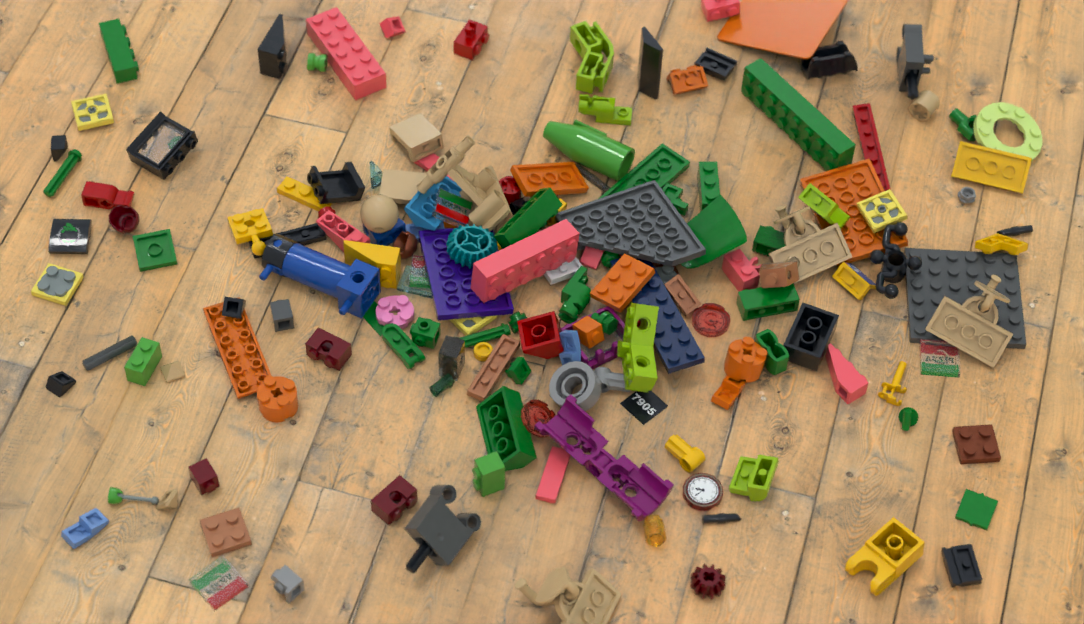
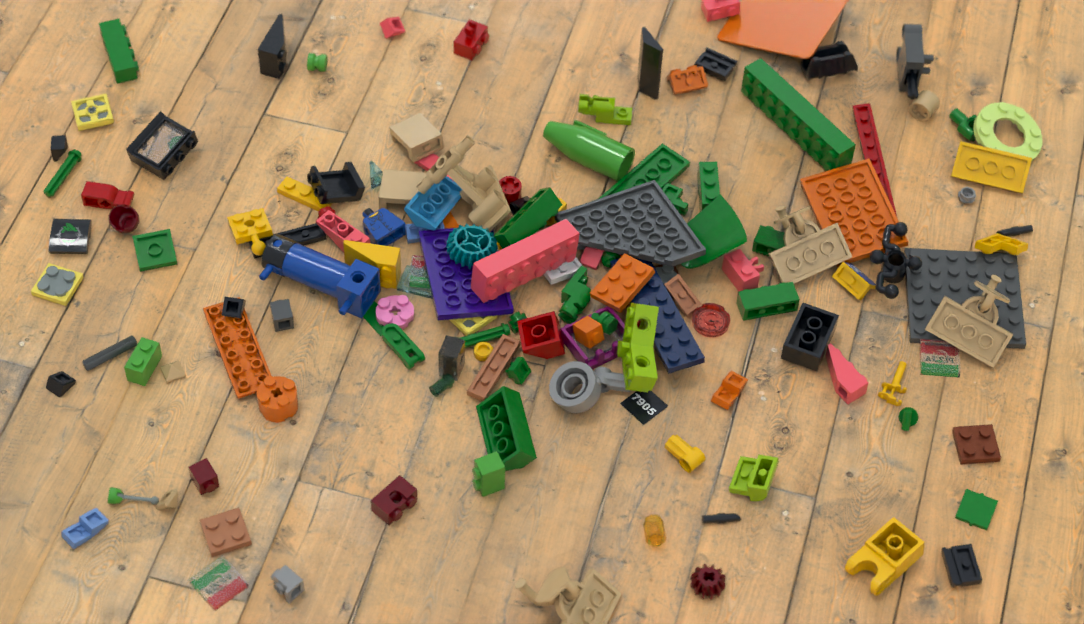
(322, 342): dark red brick -> none
(346, 53): coral brick -> none
(379, 213): tan piece -> none
(407, 243): copper hair -> none
(425, 332): green brick -> none
(438, 529): dark grey piece -> none
(452, 208): tile -> none
(534, 412): clear red tile -> none
(553, 475): coral tile -> none
(560, 177): orange plate -> none
(571, 346): medium blue slope -> none
(576, 423): magenta piece -> none
(590, 44): lime brick -> none
(592, 178): clear smoke piece -> none
(702, 491): tile -> none
(745, 360): orange brick -> none
(776, 274): nougat torso -> none
(777, 354): green brick -> none
(823, 206): lime panel -> none
(881, 210): light yellow piece -> none

